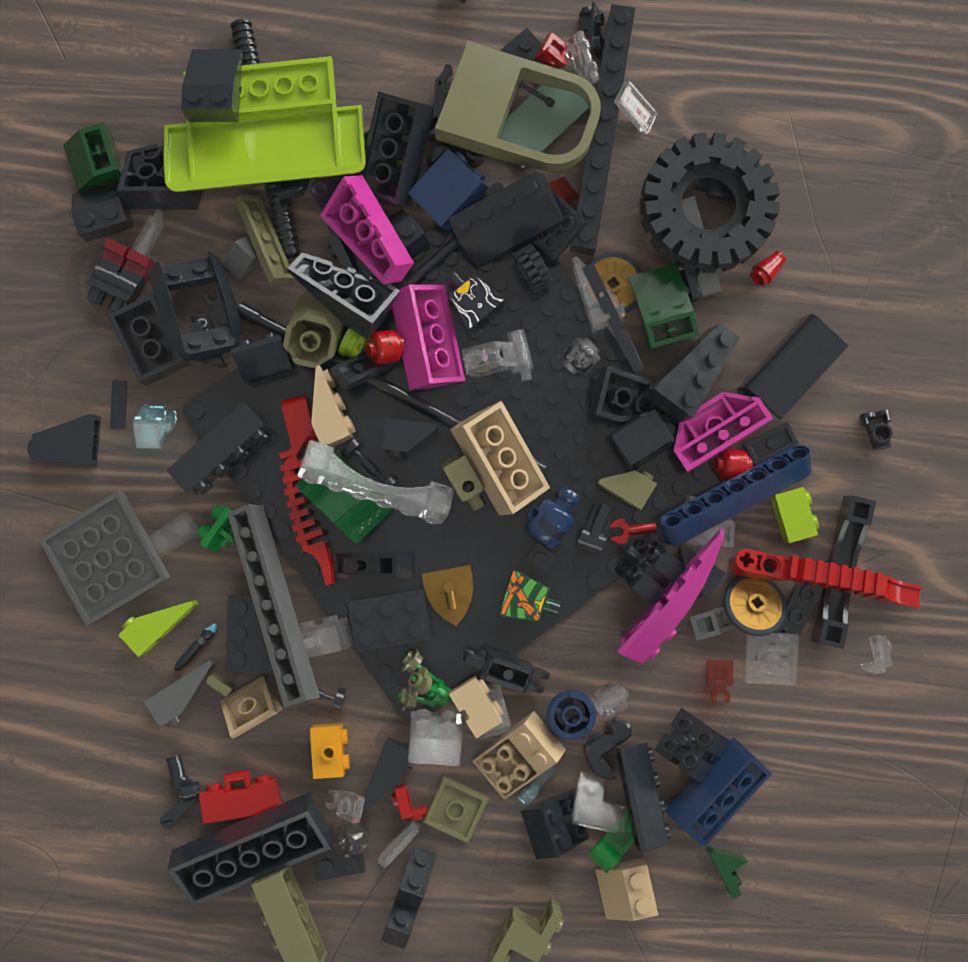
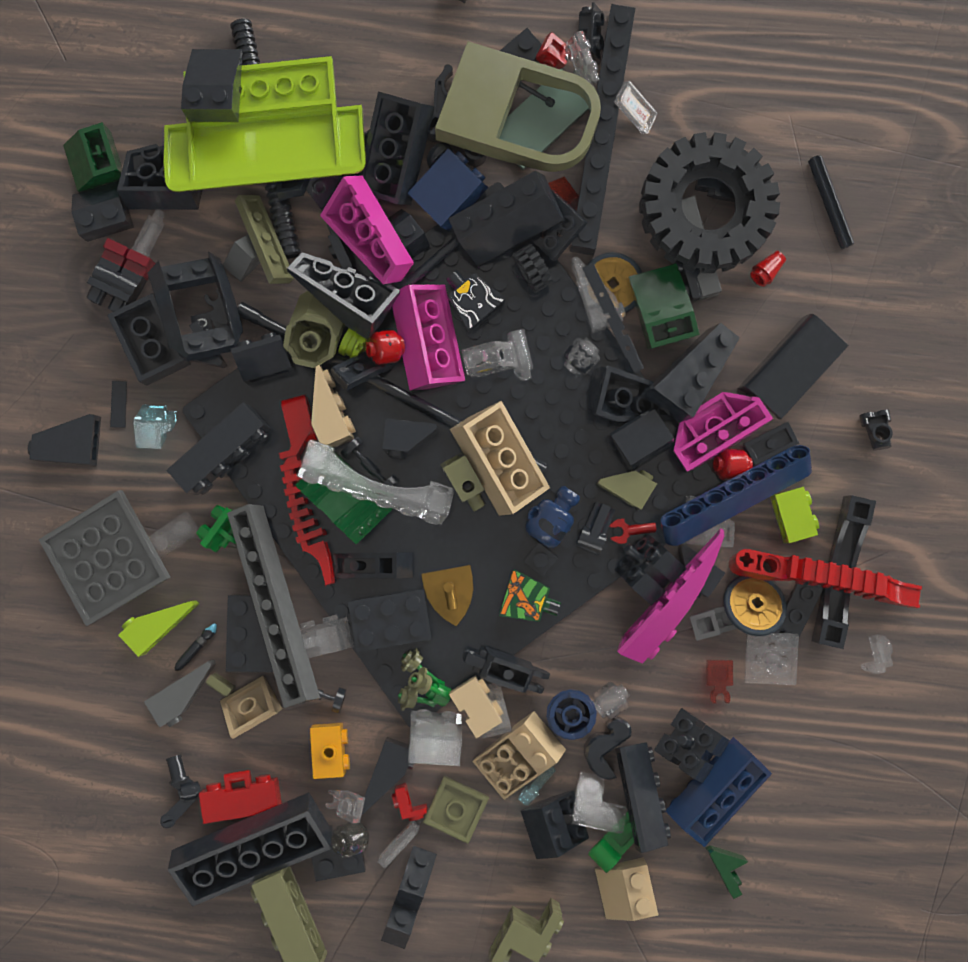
(831, 202): none -> black axle

